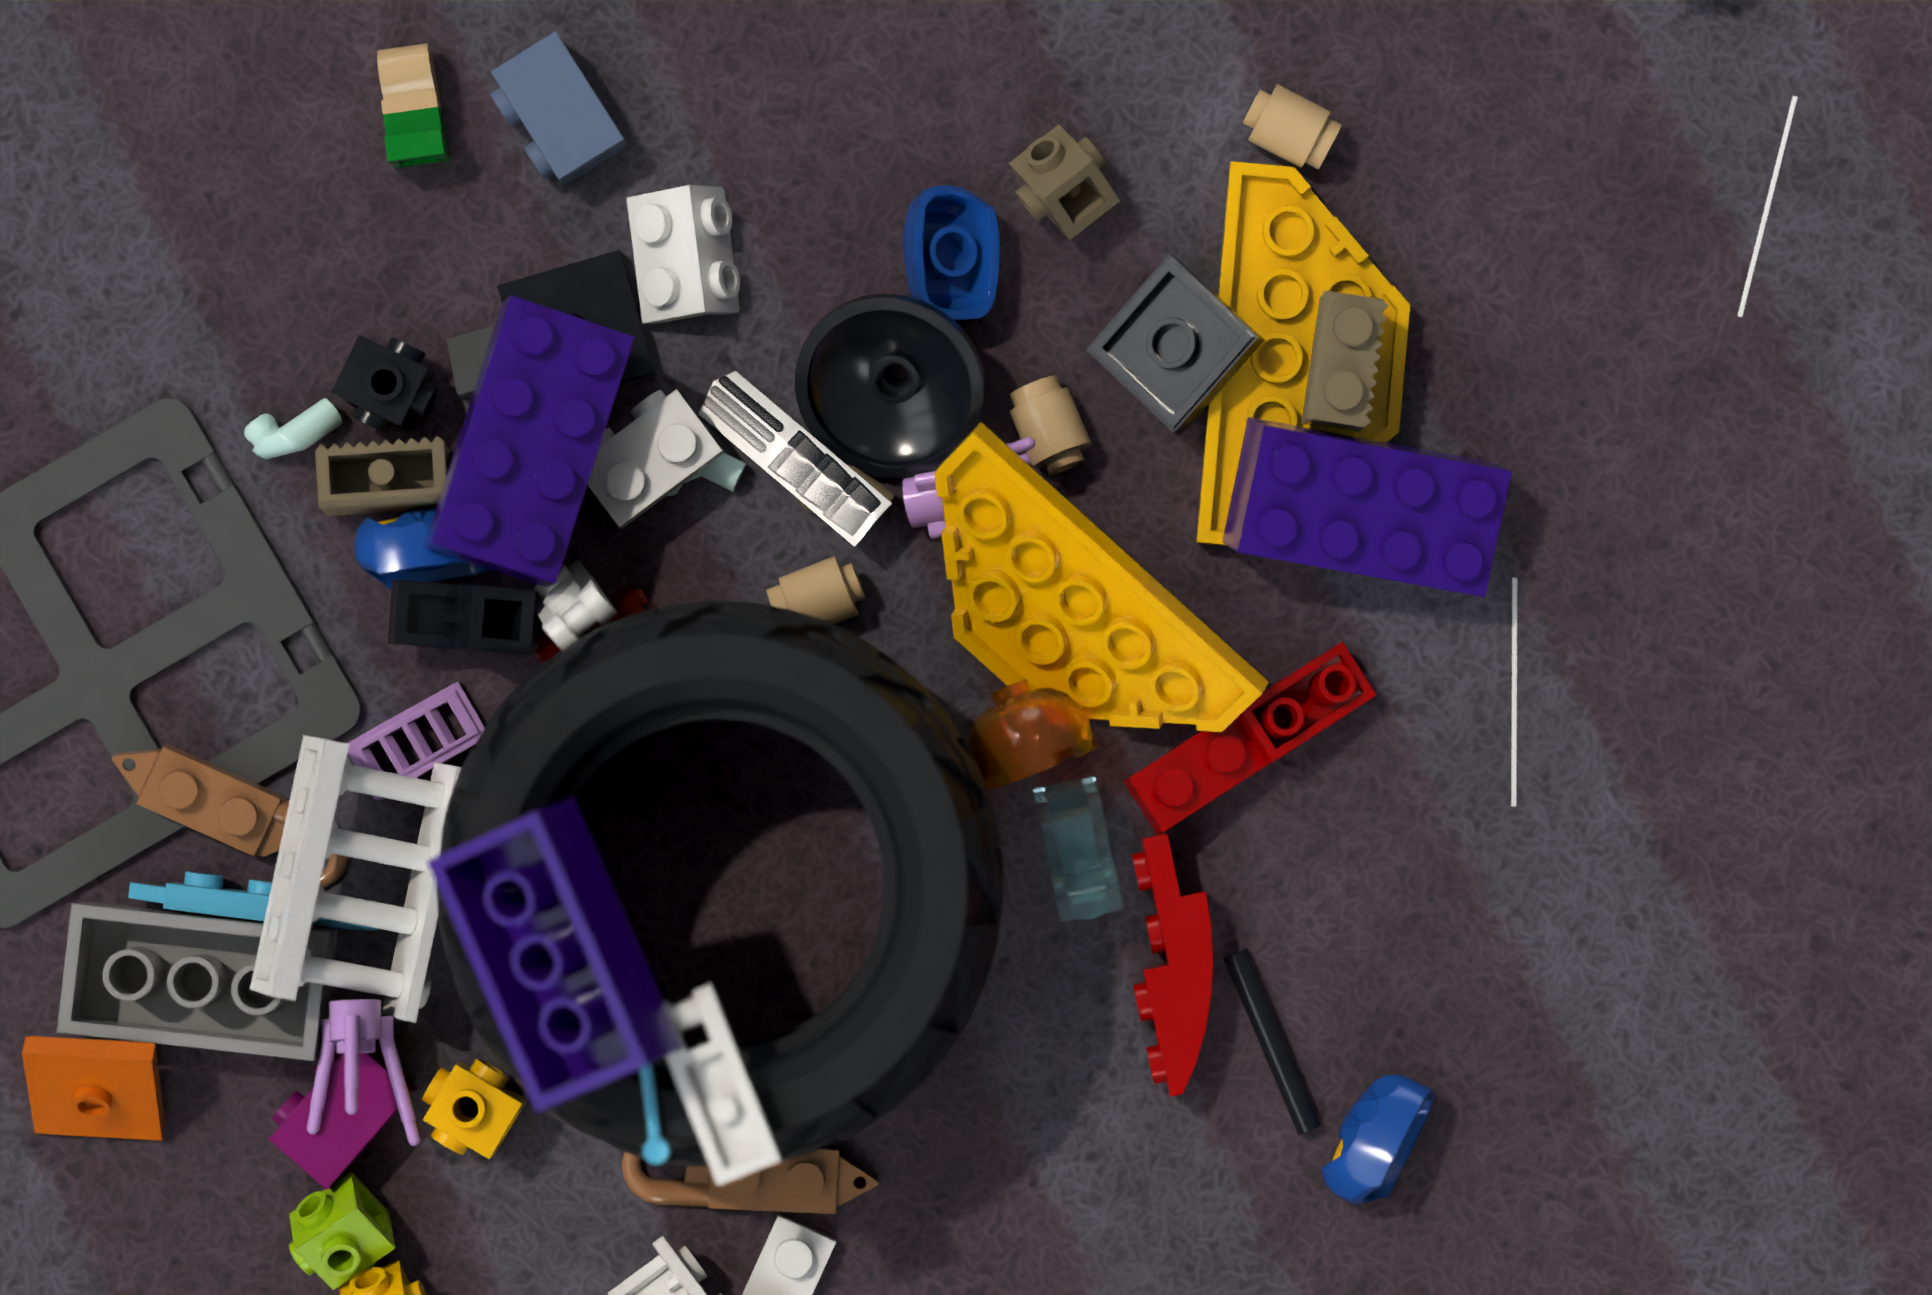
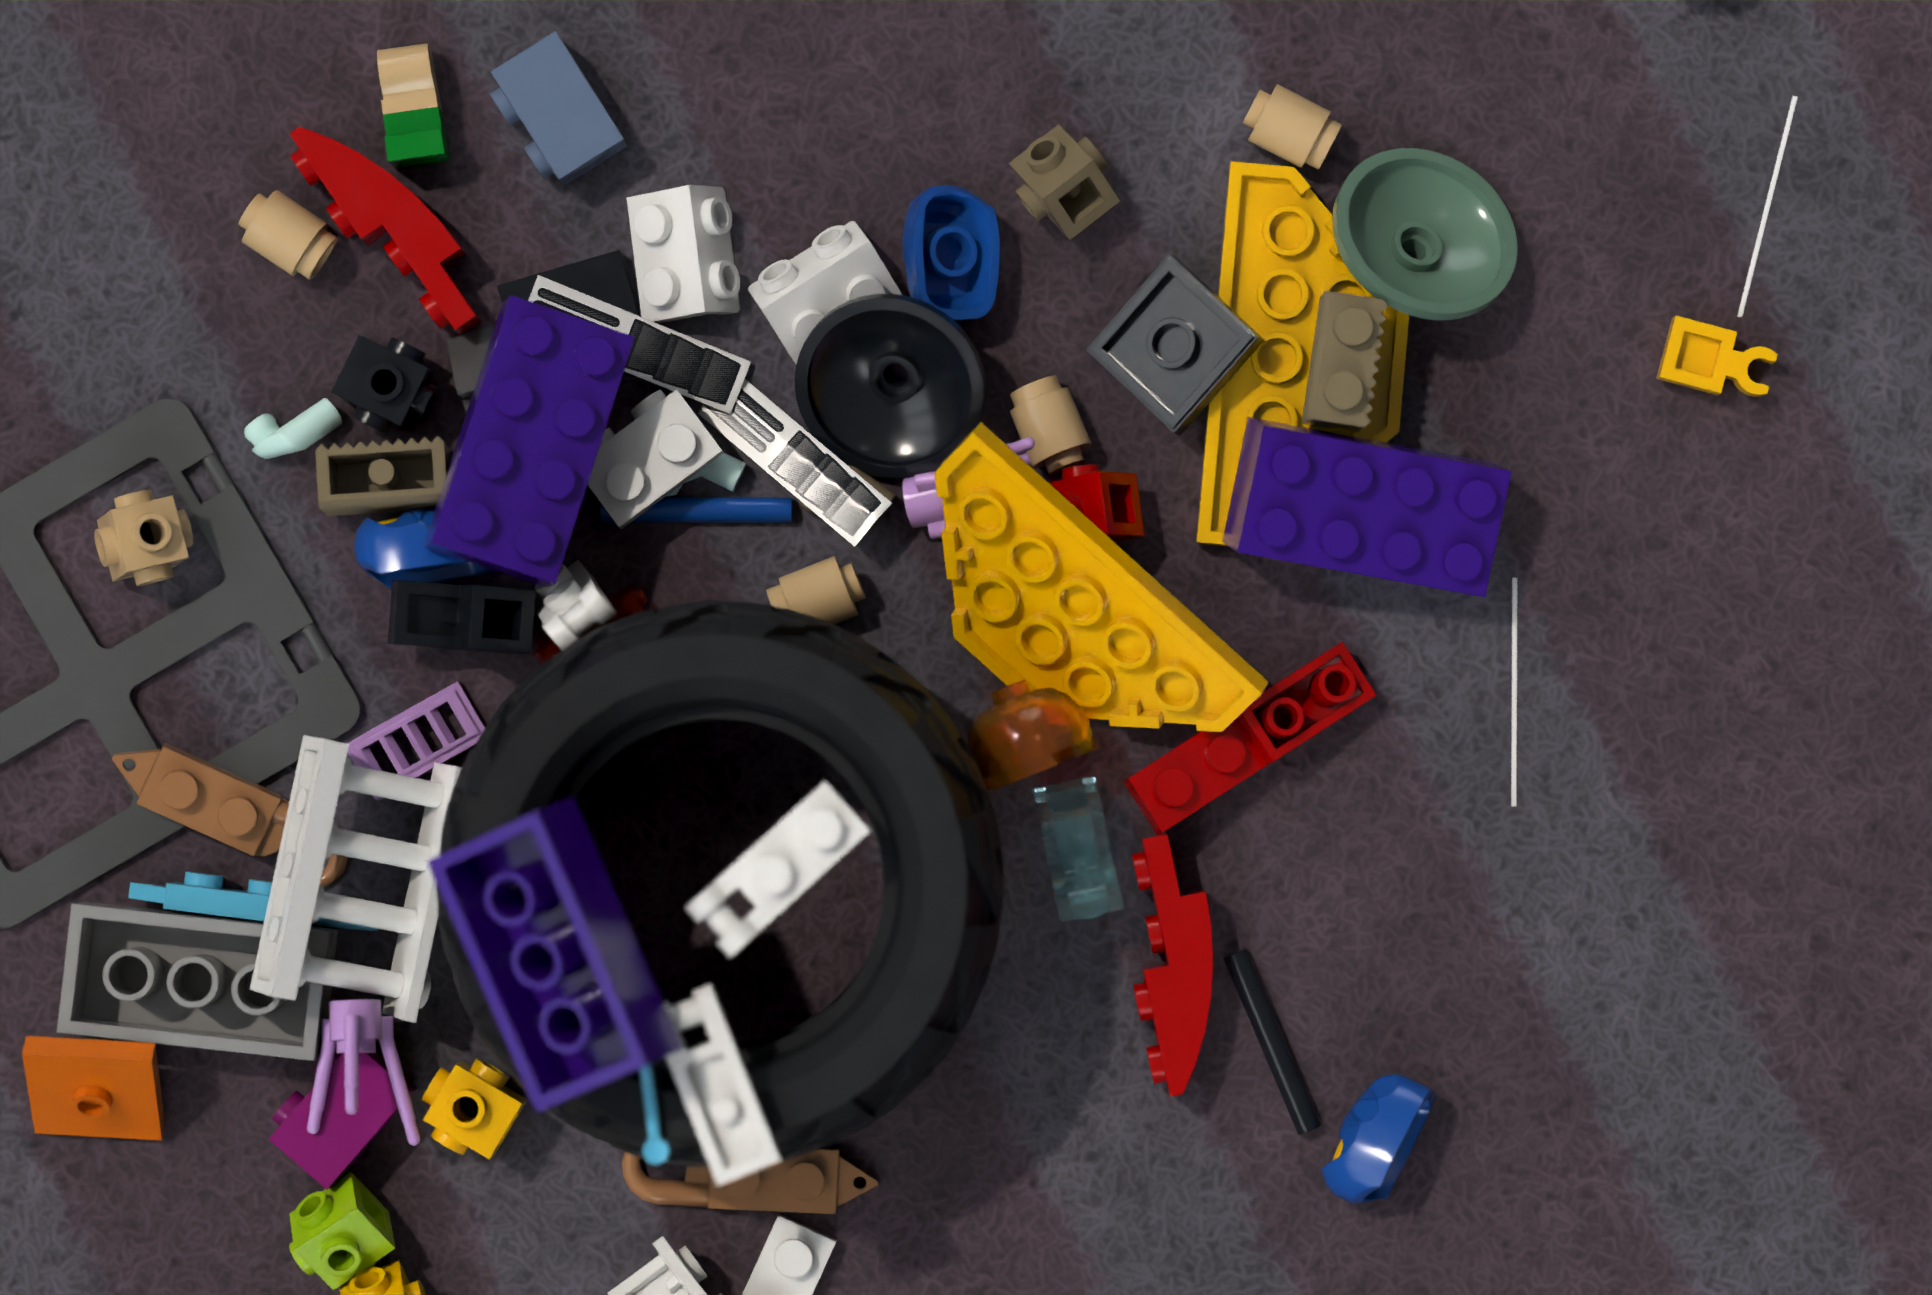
(125, 551): none -> tan brick
(287, 234): none -> tan brick
(376, 203): none -> red slope
(656, 351): none -> sticker
(714, 510): none -> blue bar
(780, 867): none -> white plate
(813, 283): none -> white bracket
(1105, 499): none -> red brick
(1438, 214): none -> sand green dish
(1703, 356): none -> yellow plate

